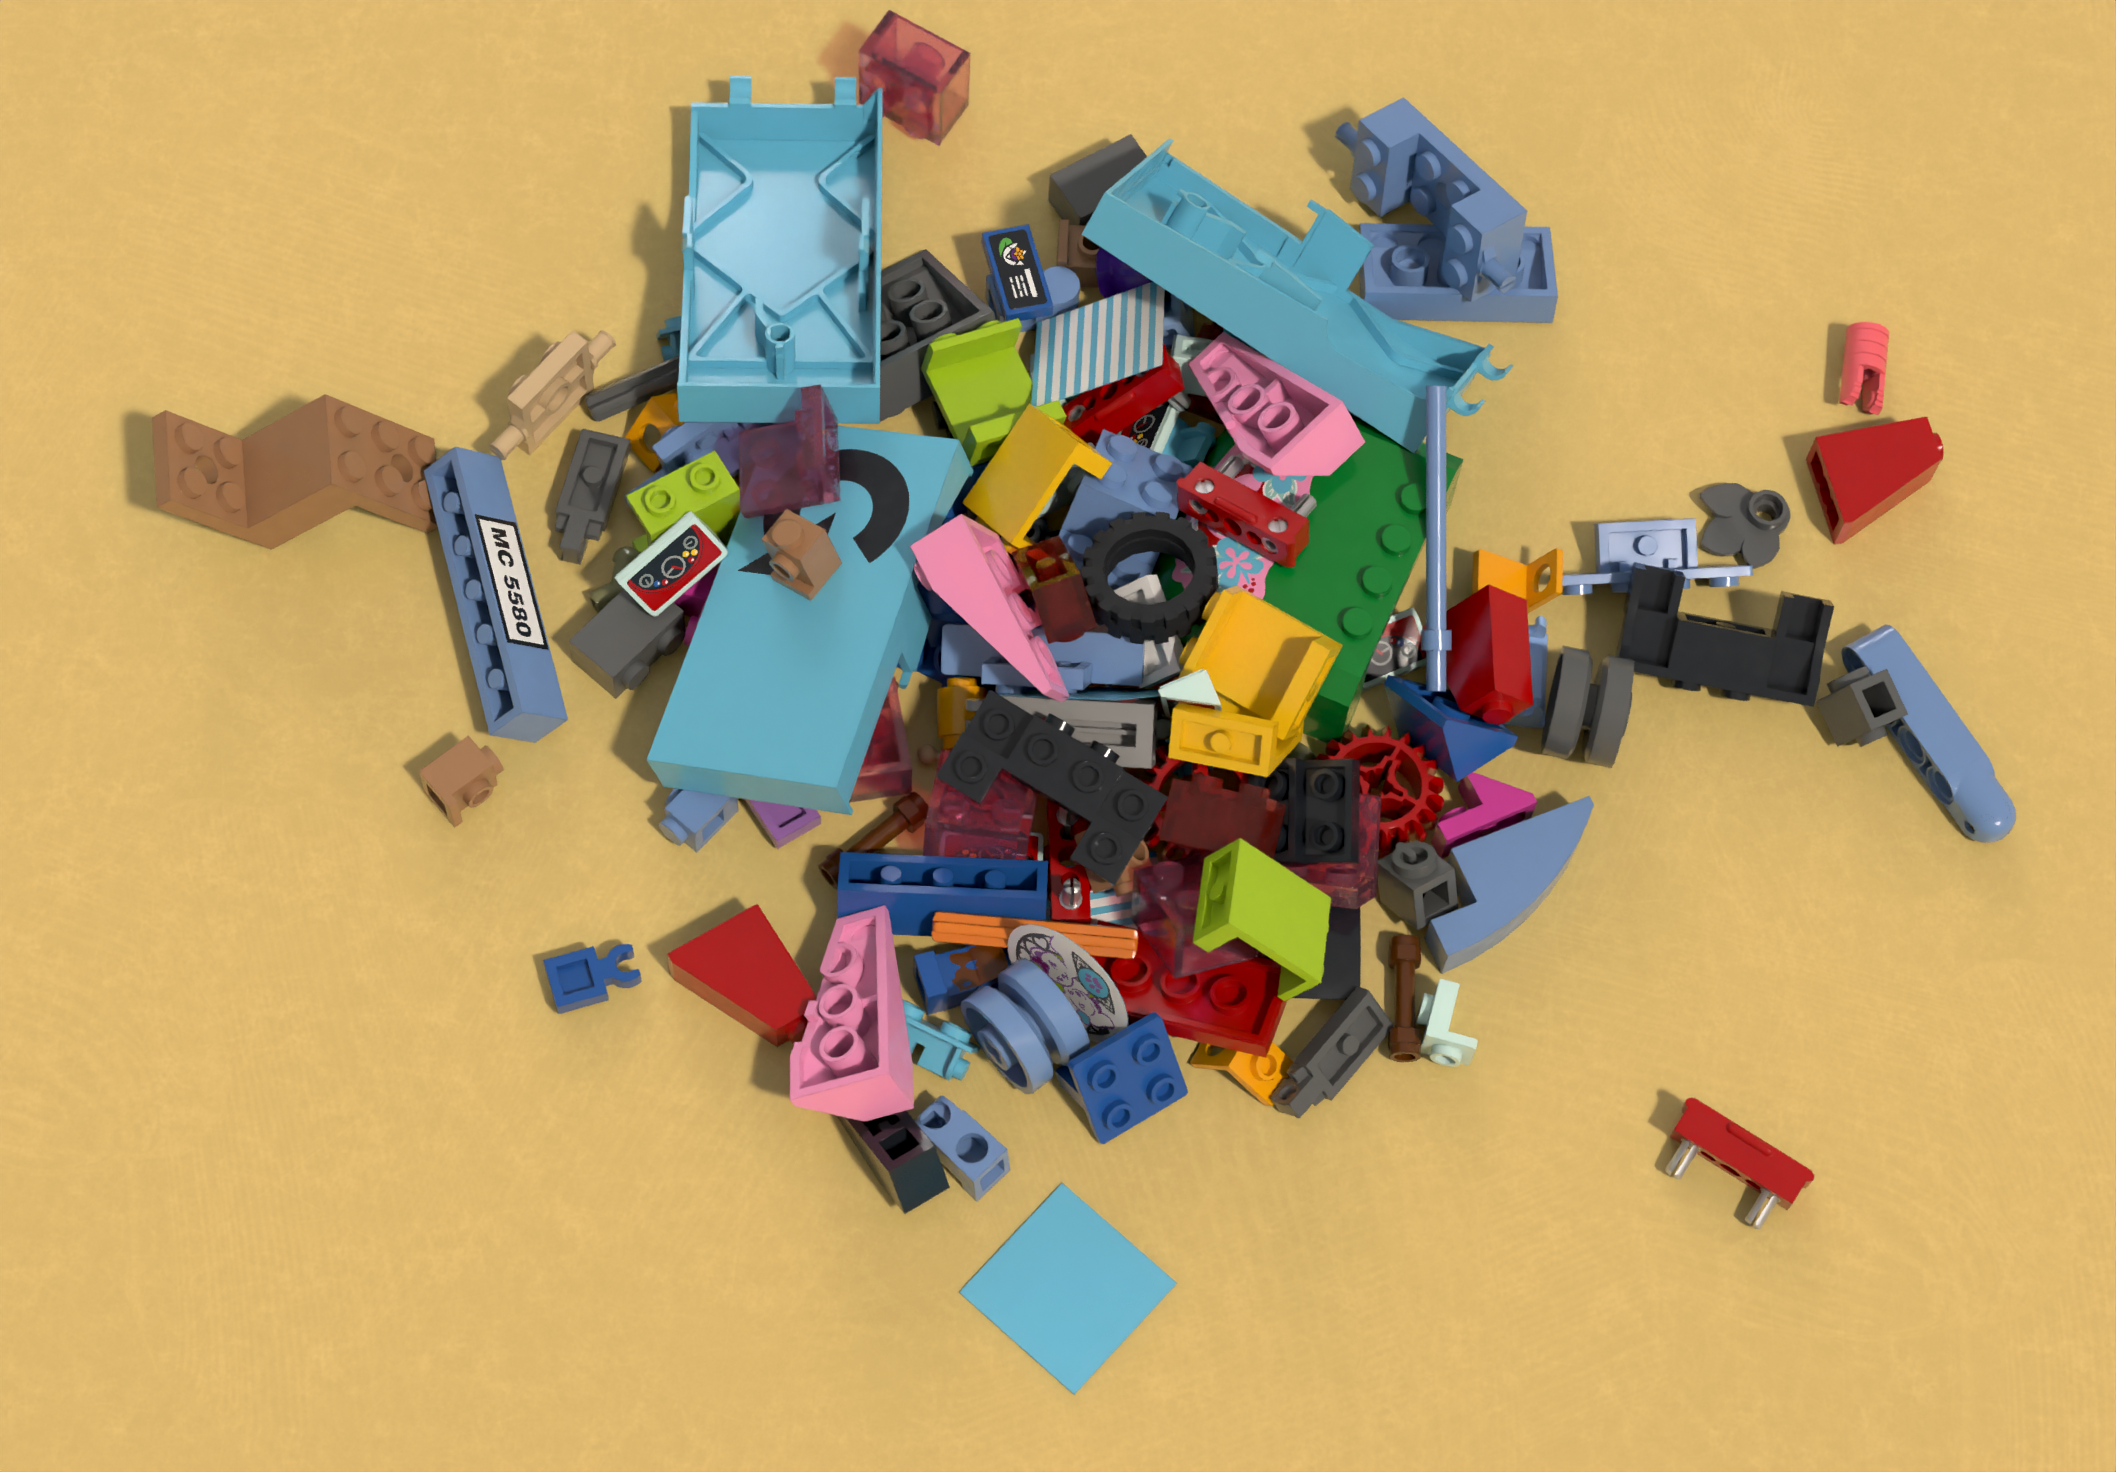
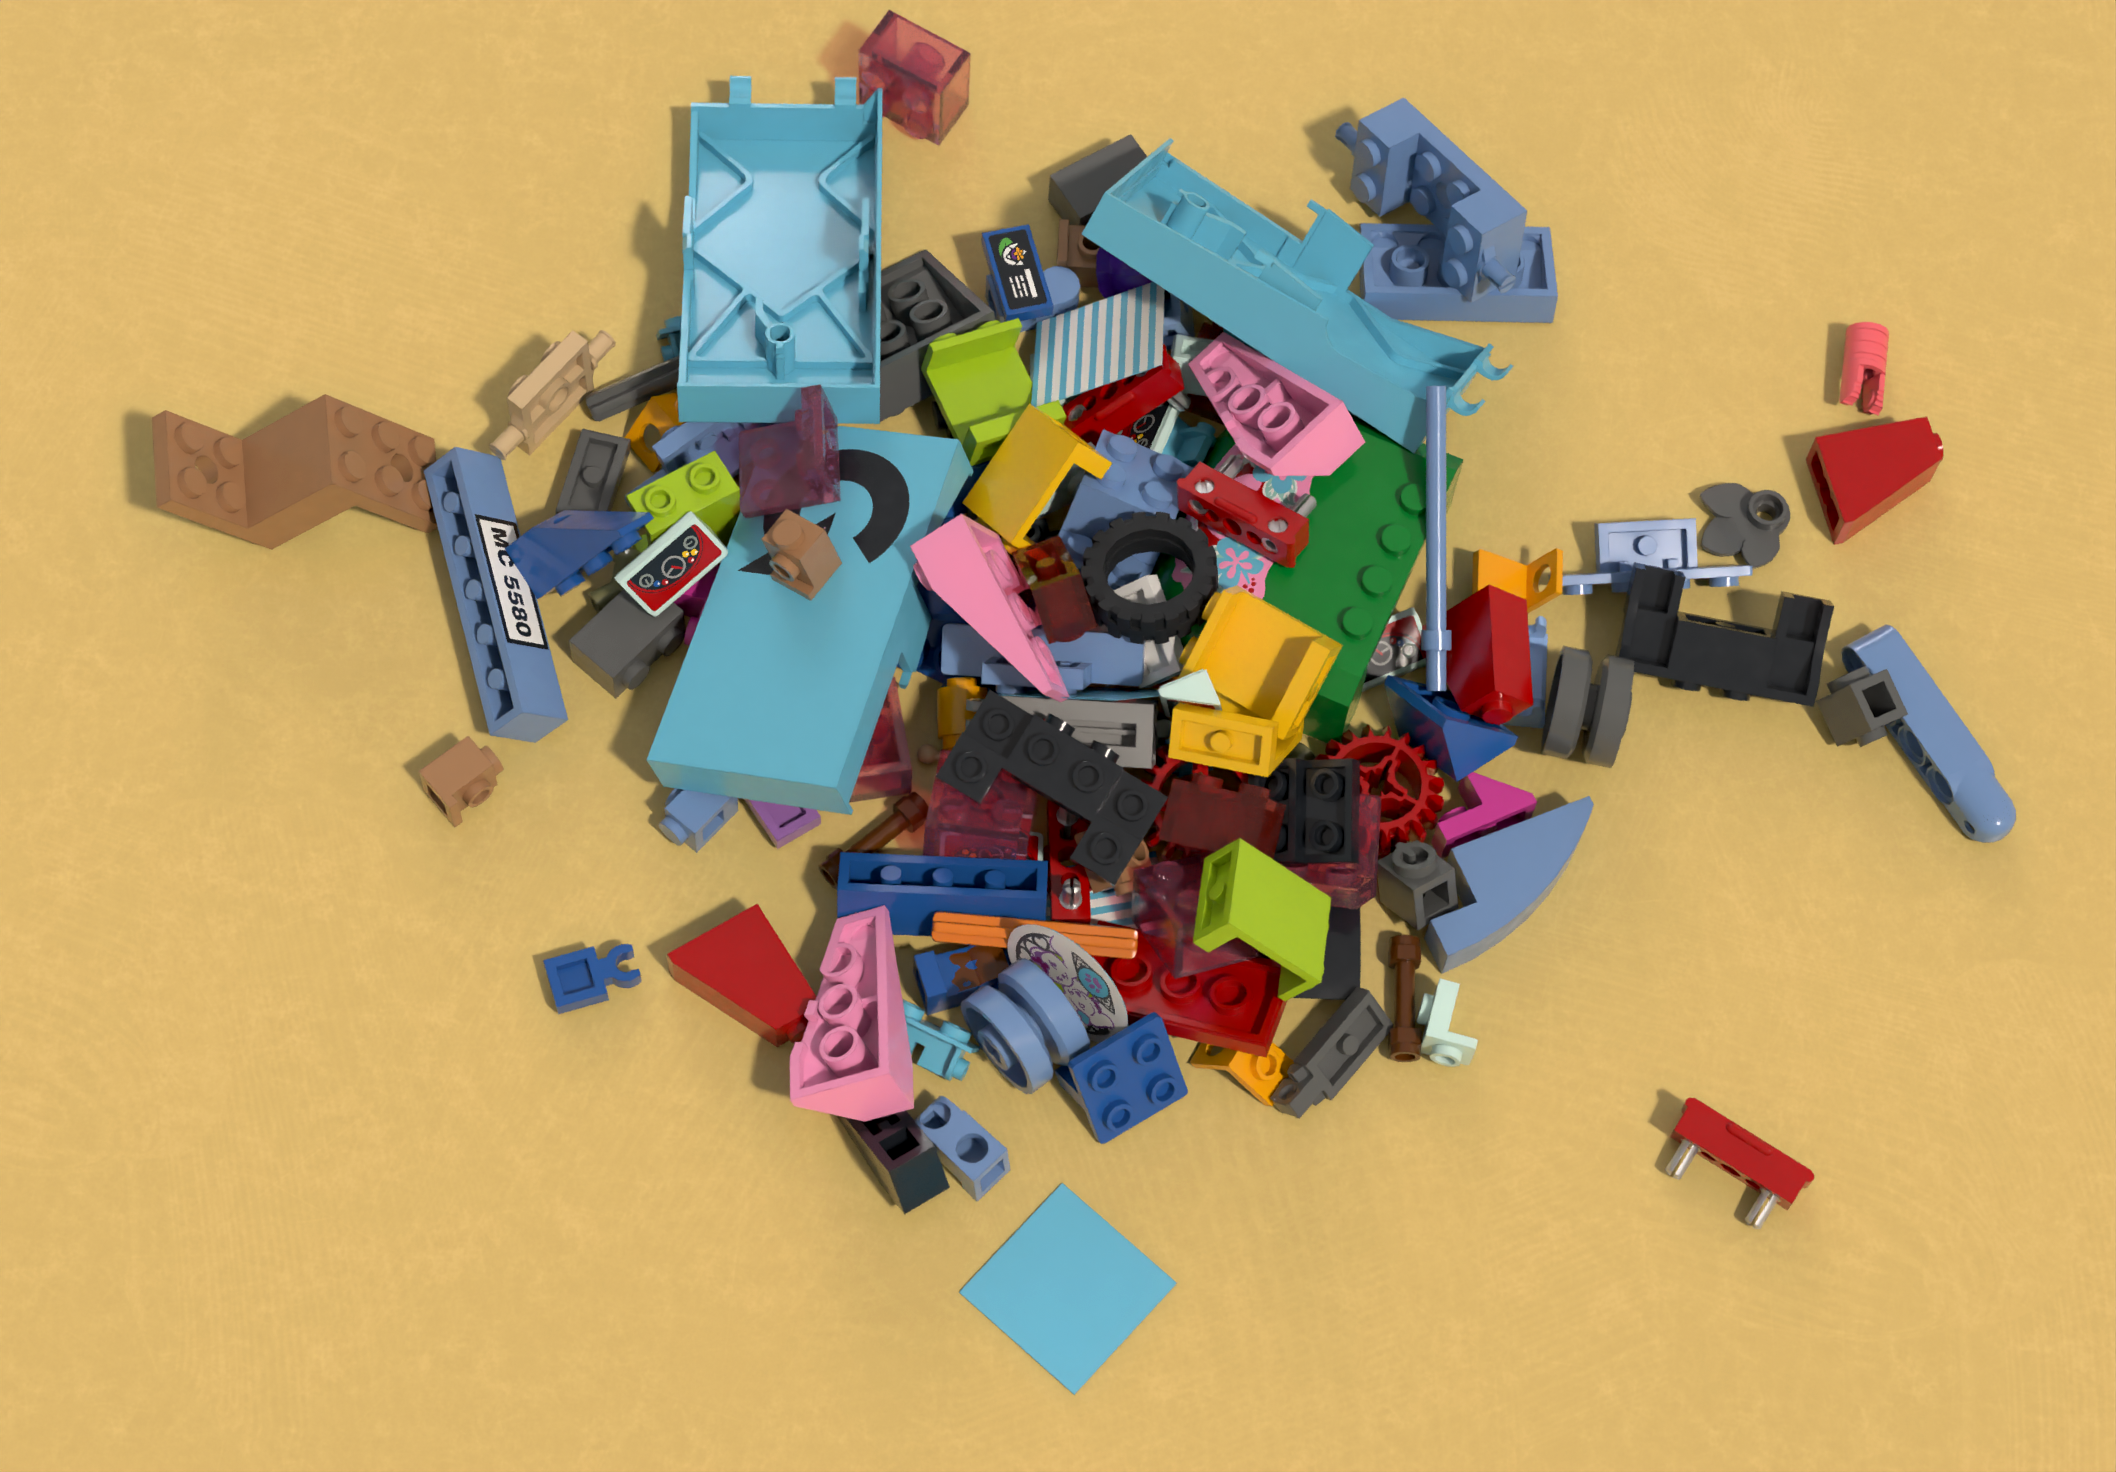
(573, 542): none -> blue slope

